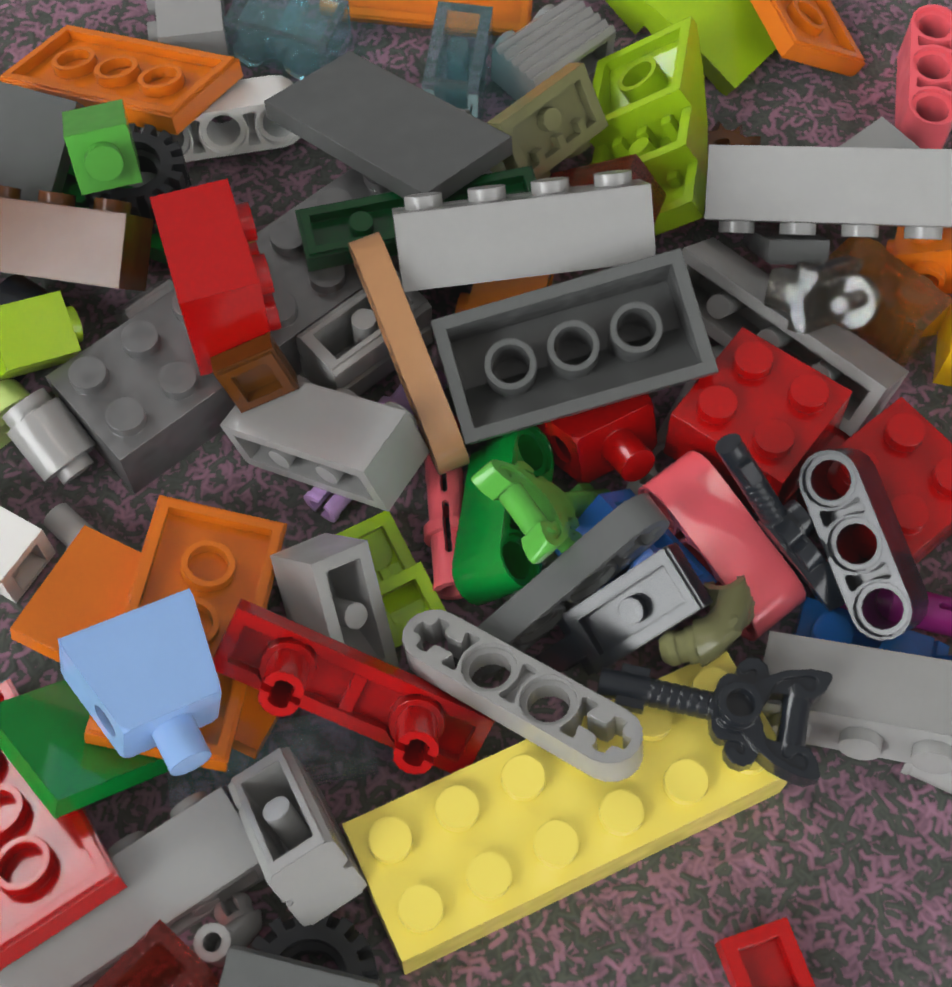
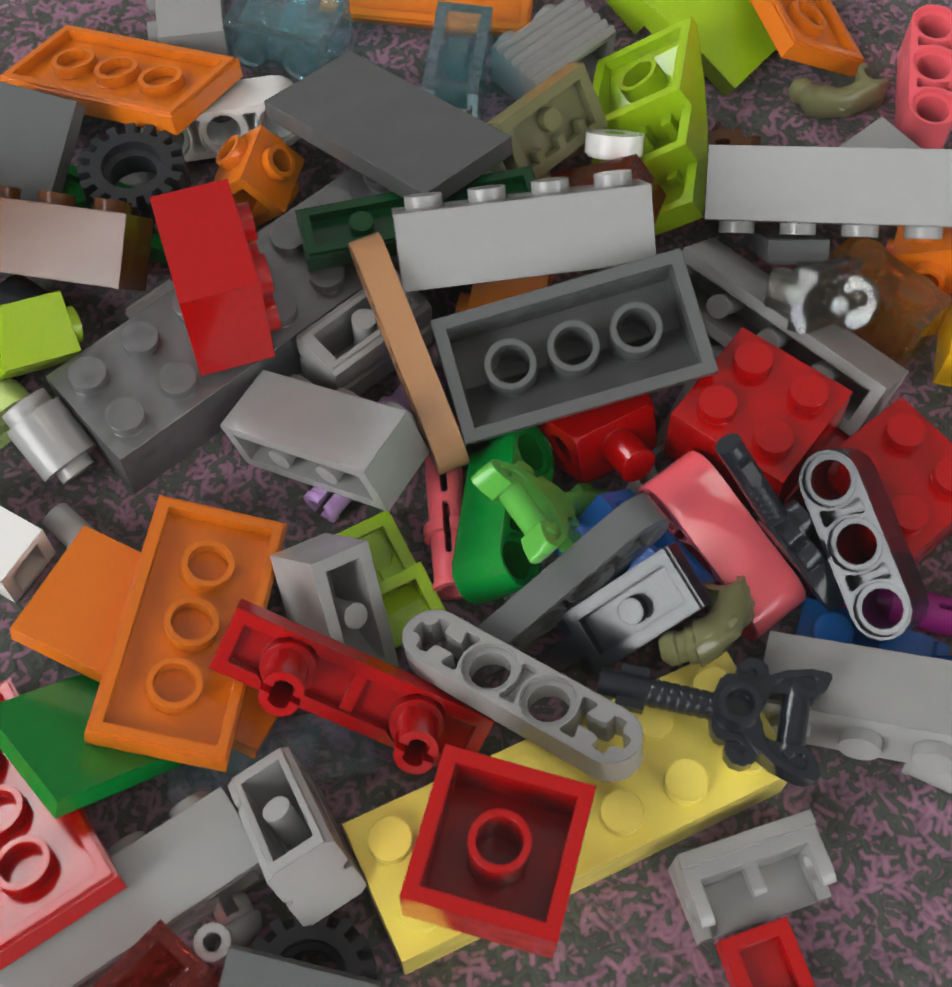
(101, 147): bright green brick -> none
(148, 680): light blue torso -> none
(254, 372): reddish brown tile -> none
(260, 172): none -> orange brick
(497, 851): none -> red brick
(613, 143): none -> white tile
(752, 876): none -> light grey hinge
(836, 102): none -> olive piece

